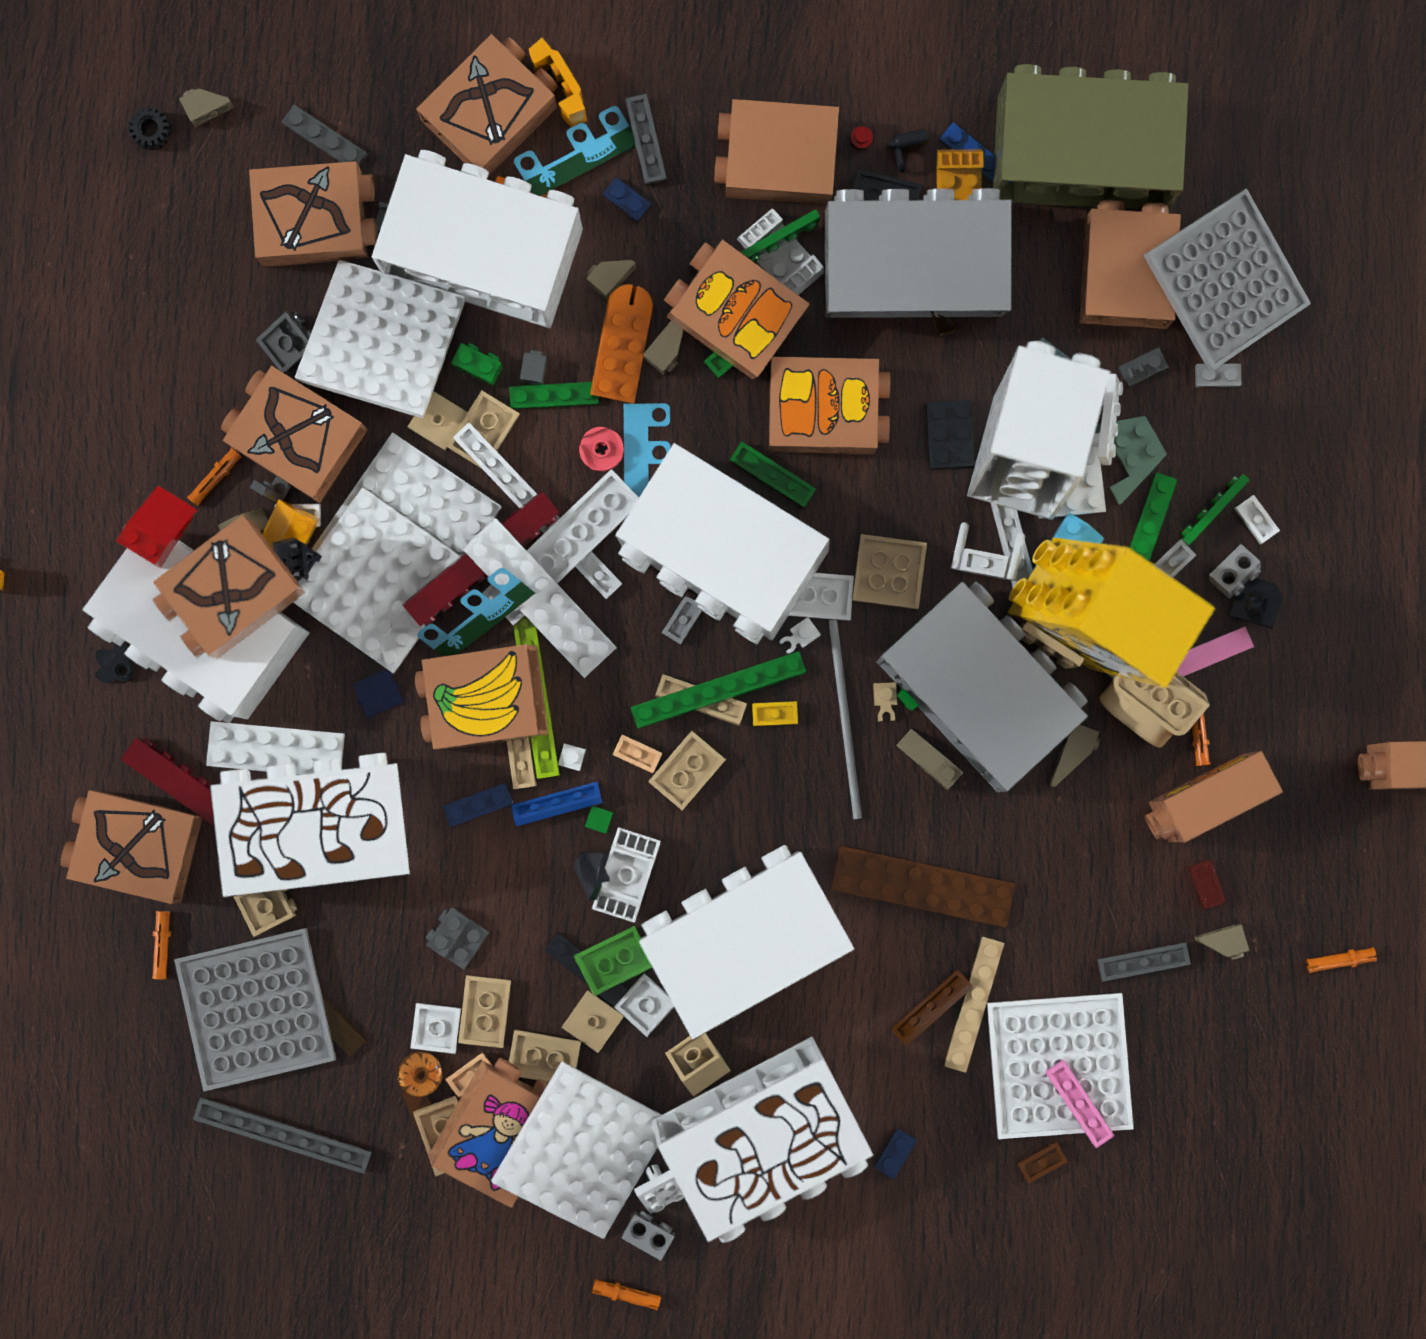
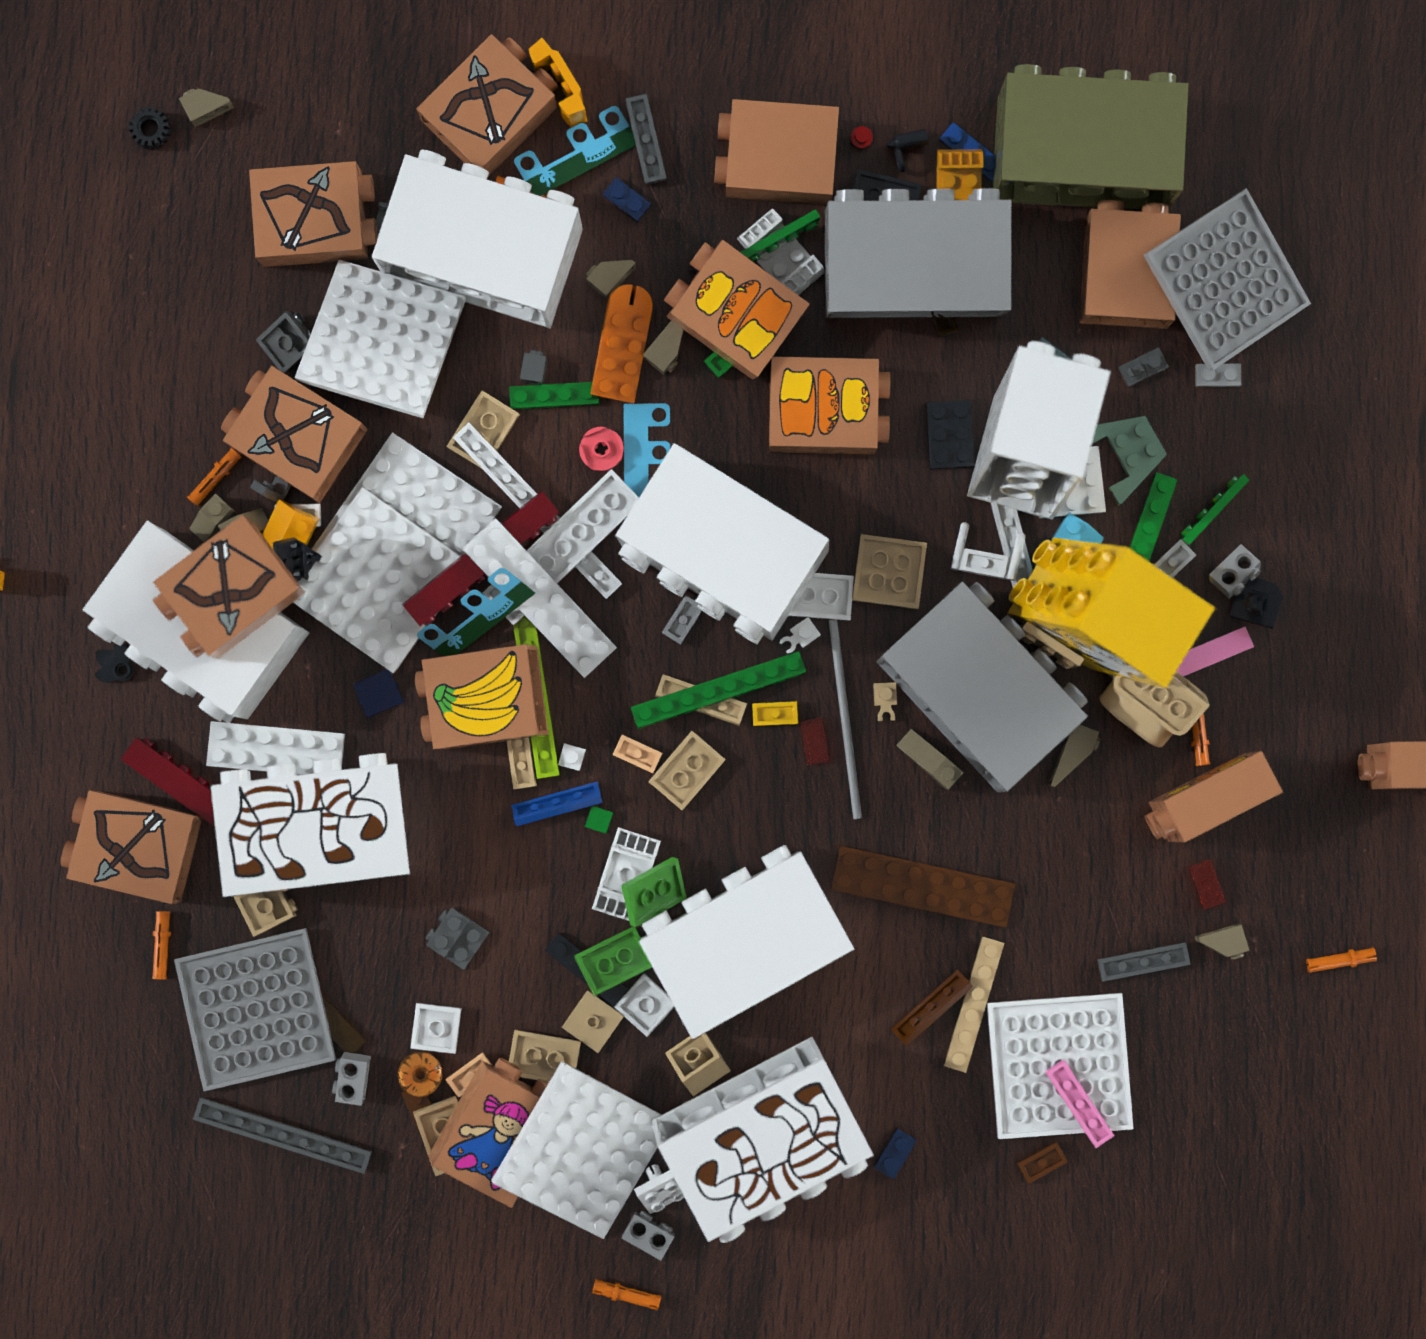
(157, 526): red slope -> none
(210, 516): none -> dark tan slope
(322, 136): dark grey plate -> none
(356, 1079): none -> light grey brick
(439, 421): tan plate -> none
(478, 804): dark blue plate -> none
(480, 366): green brick -> none
(484, 1011): tan plate -> none
(591, 872): black slope -> none
(653, 891): none -> bright green plate
(772, 474): green plate -> none
(814, 741): none -> clear red plate
(907, 700): green tile -> none
(1109, 427): white plate -> none
(1257, 519): white plate -> none

